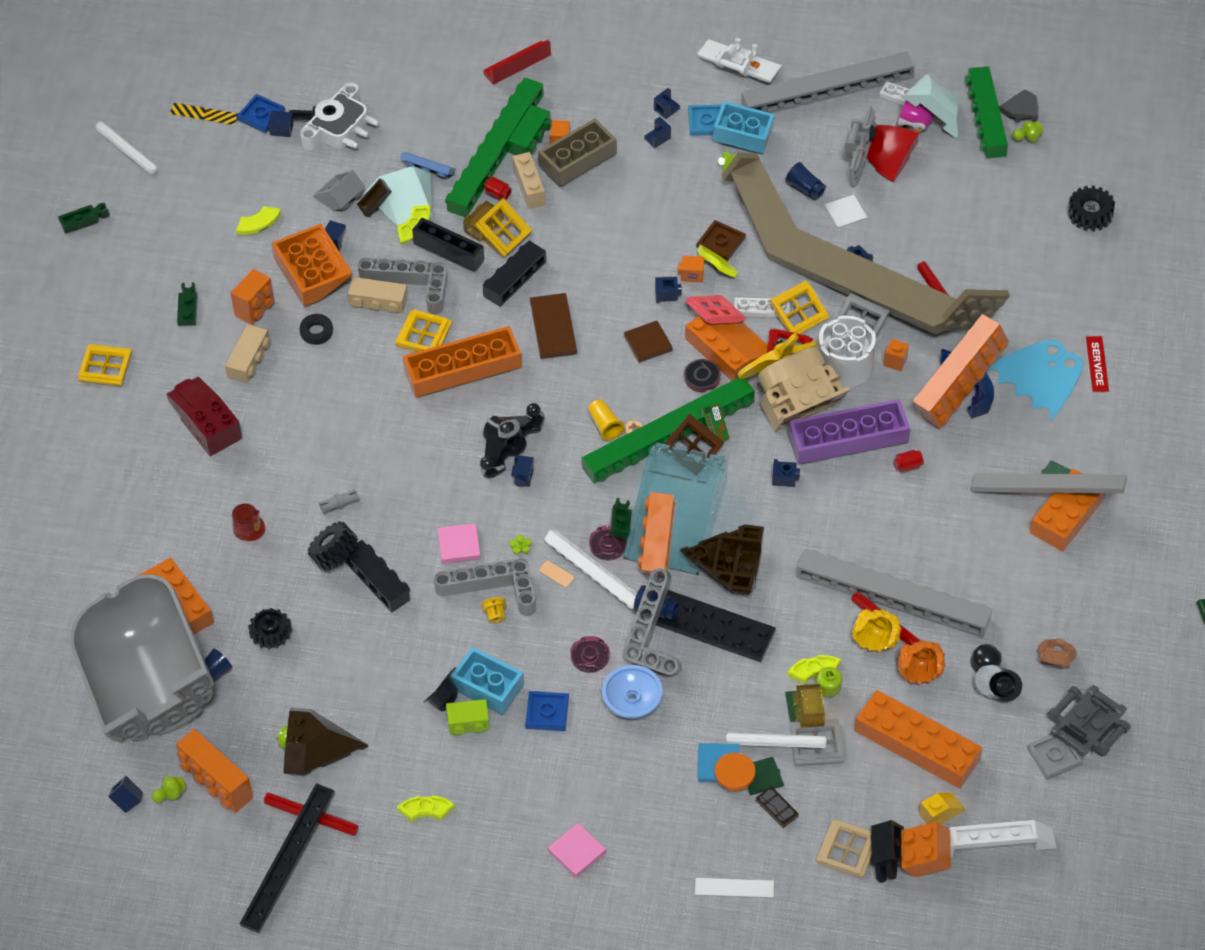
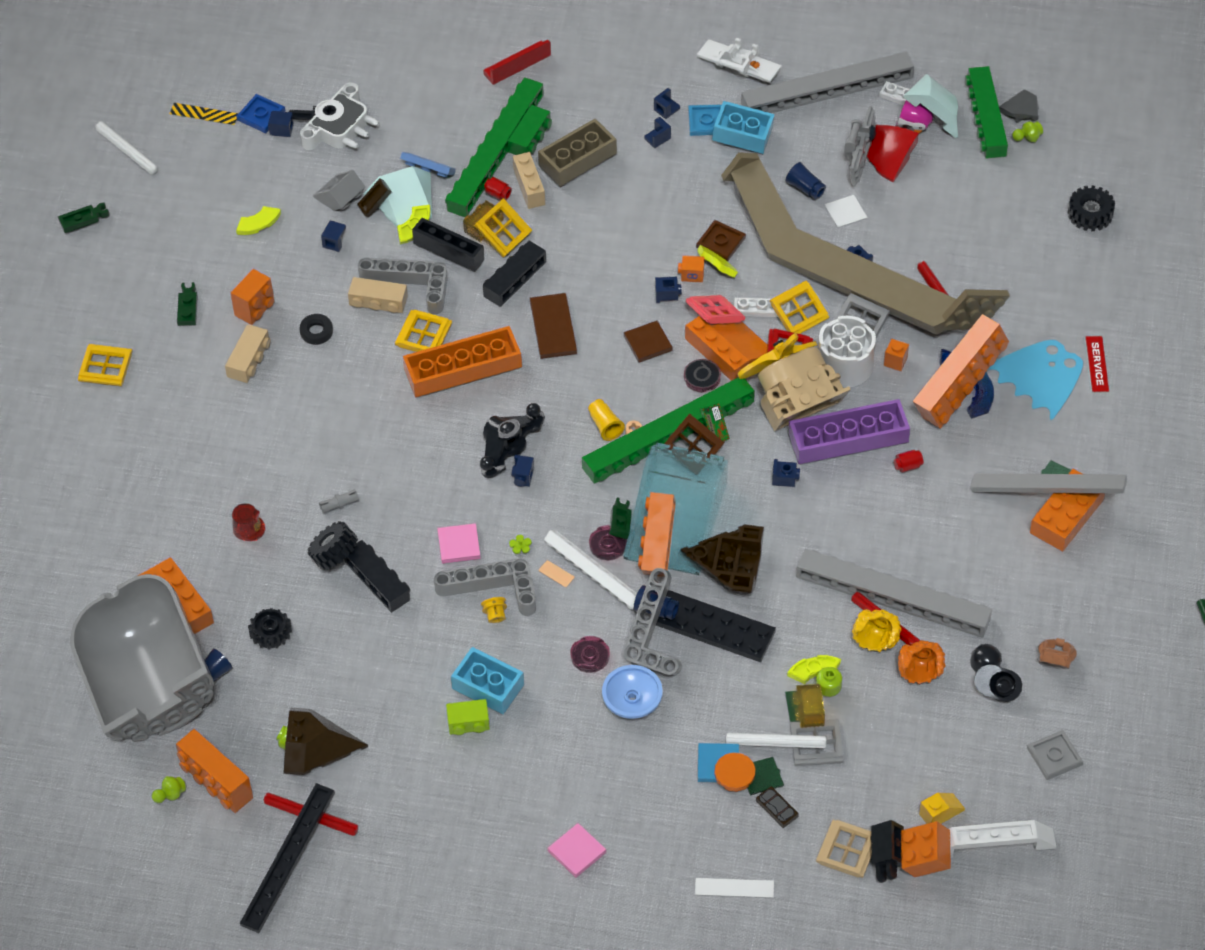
(125, 794): dark blue panel -> none
(205, 415): dark red piece -> none
(311, 263): orange slope -> none
(425, 807): neon yellow tile -> none
(445, 693): black piece -> none
(547, 711): blue tile -> none
(559, 129): orange brick -> none
(726, 160): lime plant -> none
(918, 739): orange brick -> none
(1088, 721): dark grey brick -> none

